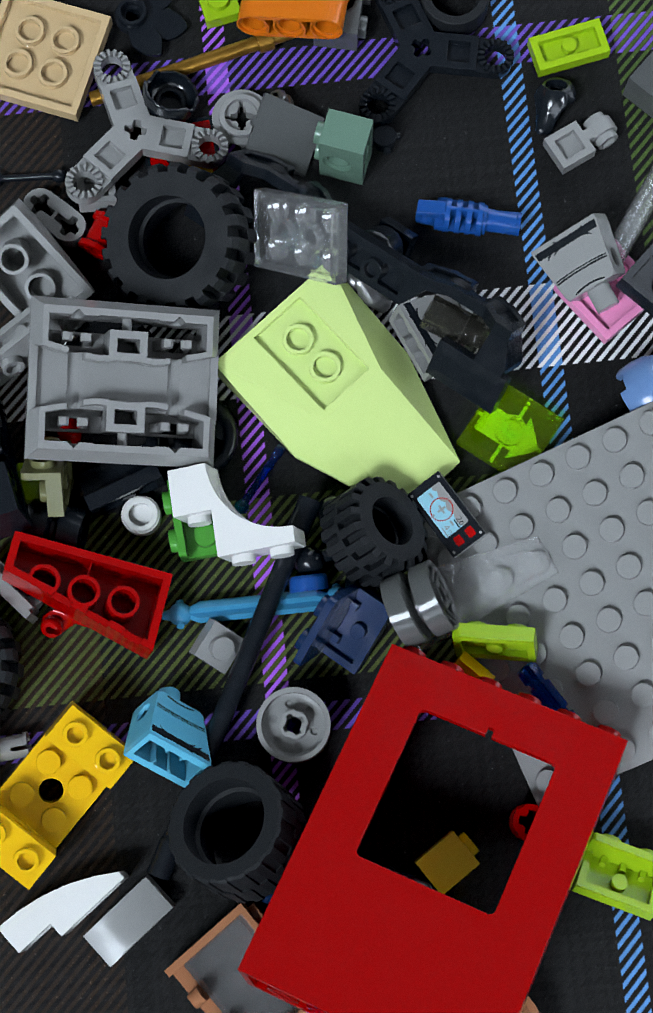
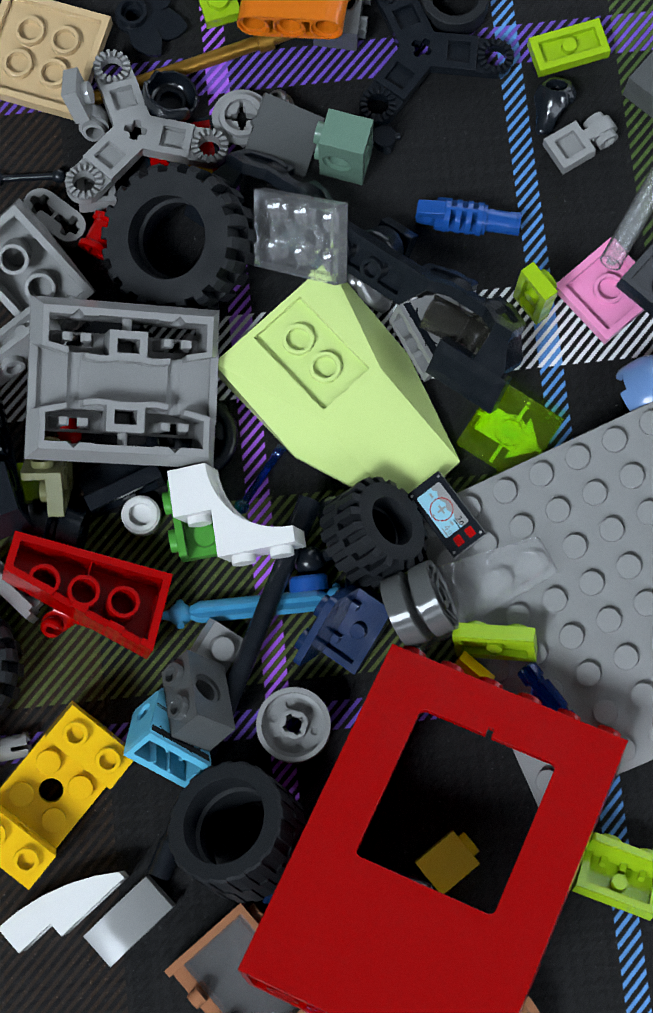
(80, 102): none -> light grey plate
(197, 701): none -> dark grey brick
(521, 810): red bush -> none
(535, 292): none -> lime plate
(584, 262): light grey torso -> none

